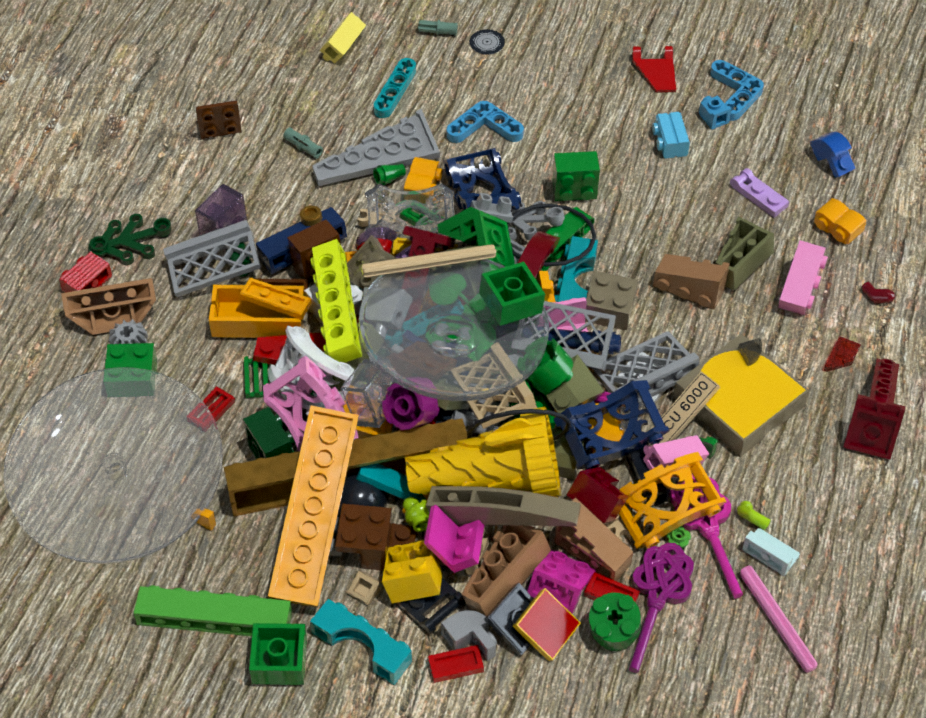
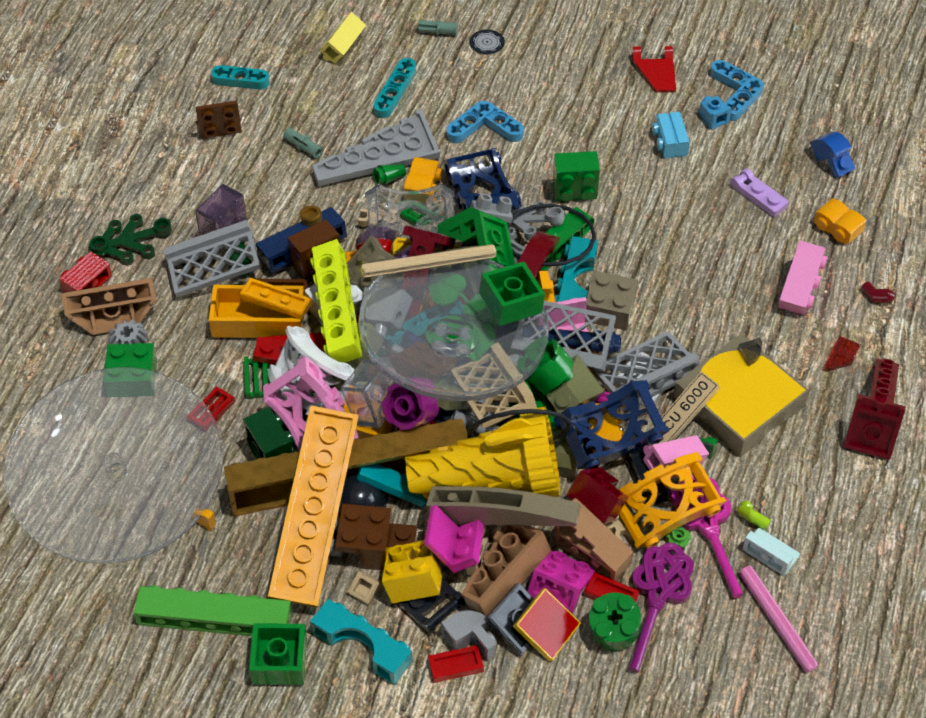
(226, 80): none -> teal beam
(416, 513): lime animal -> none
(692, 280): medium nougat wedge -> none
(745, 251): olive wedge -> none

